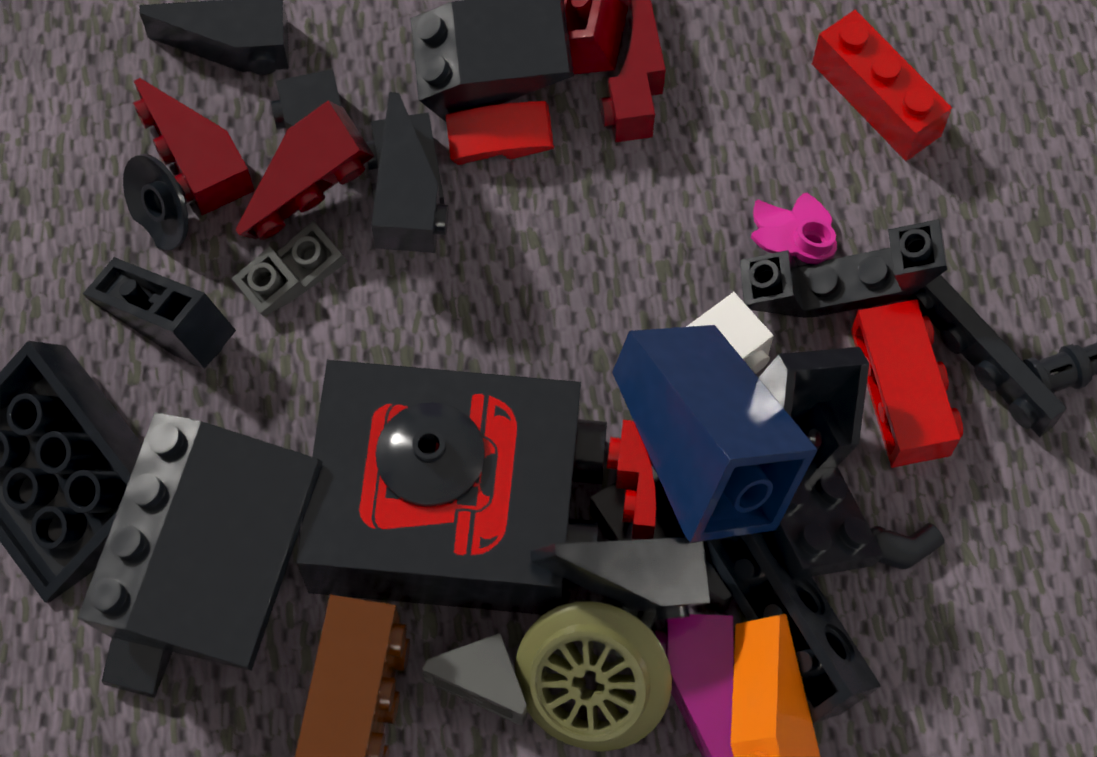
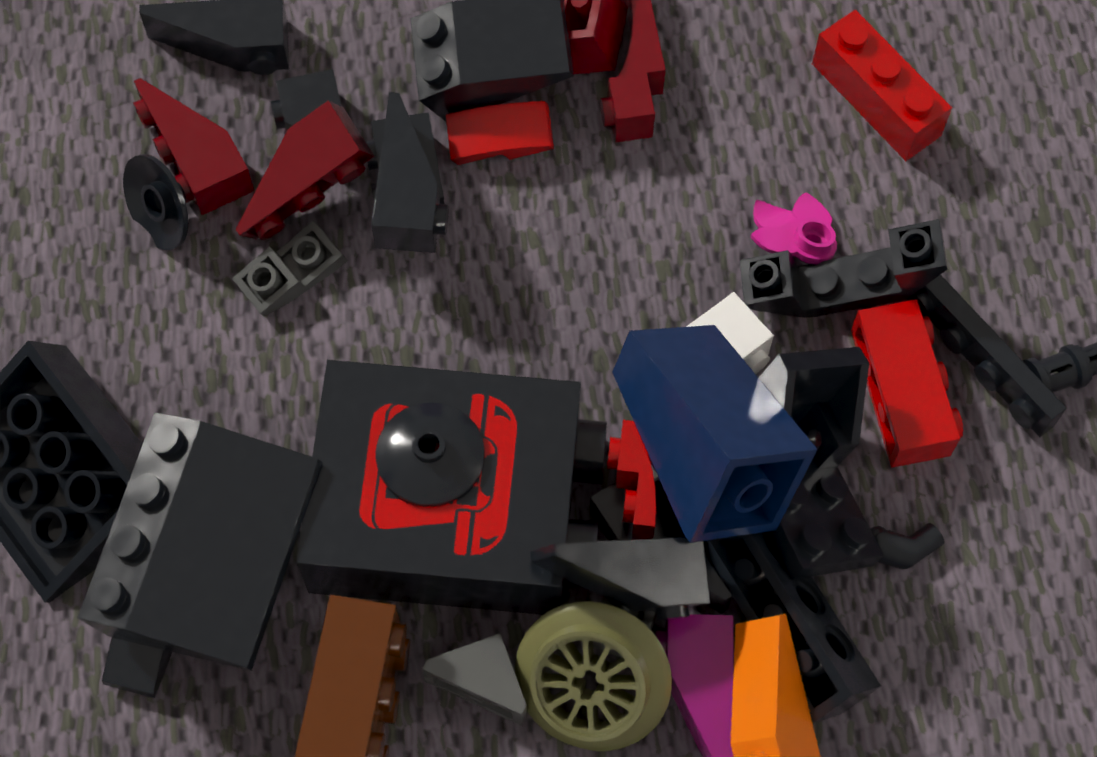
(162, 311): black slope -> none

